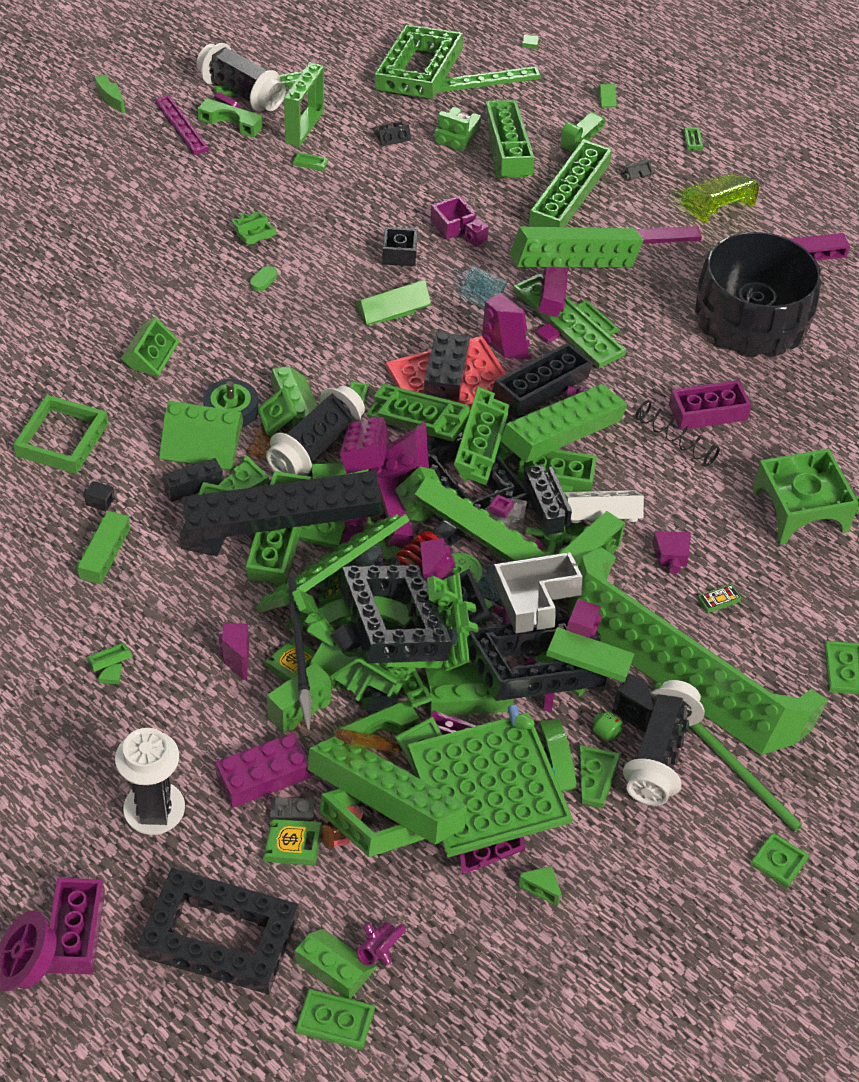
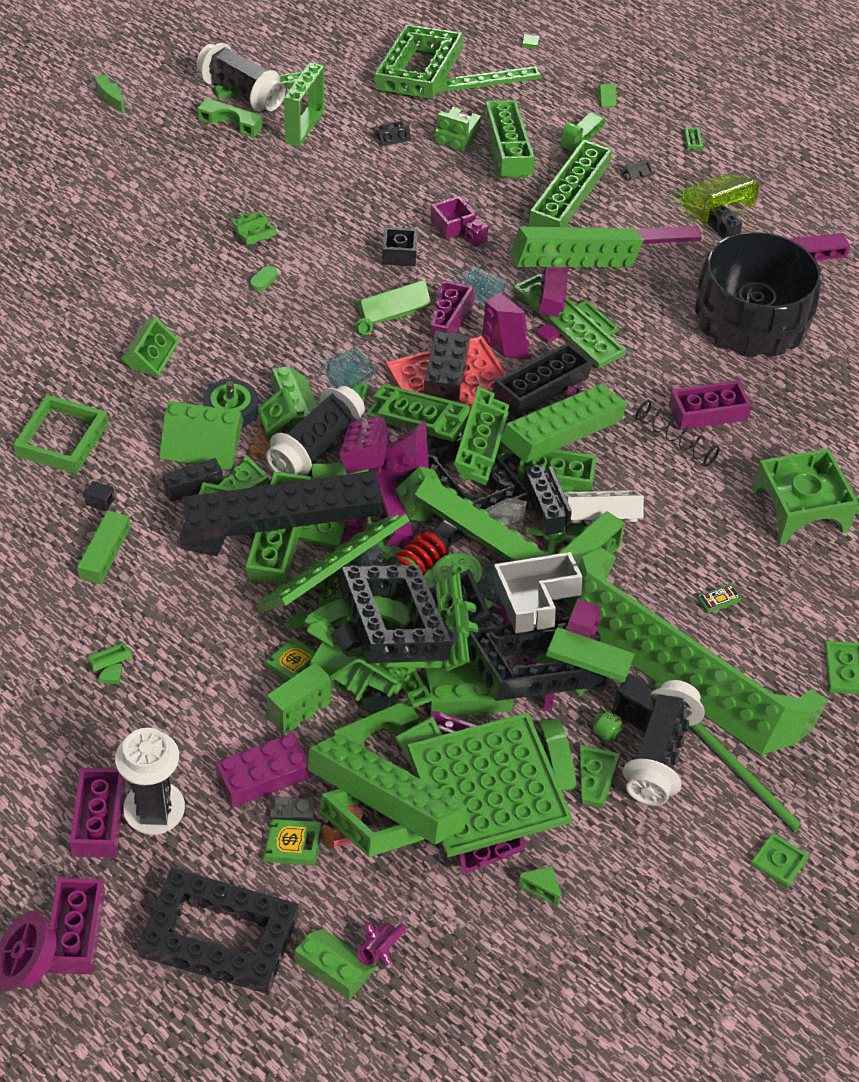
(97, 813): none -> magenta brick
(181, 125): magenta tile -> none
(225, 99): magenta tile -> none
(235, 647): magenta slope -> none
(303, 682): black piece -> none
(305, 602): bright green tile -> none
(310, 161): bright green tile -> none
(335, 1019): bright green tile -> none
(350, 369): none -> clear light blue slope
(364, 326): none -> bright green plate
(367, 740): clear orange tile -> none
(437, 559): magenta slope -> none
(438, 592): bright green bracket -> none
(452, 307): none -> magenta wedge
(501, 506): magenta tile -> none
(519, 720): bright green arm -> none
(672, 549): magenta torso -> none
(724, 221): none -> black brick

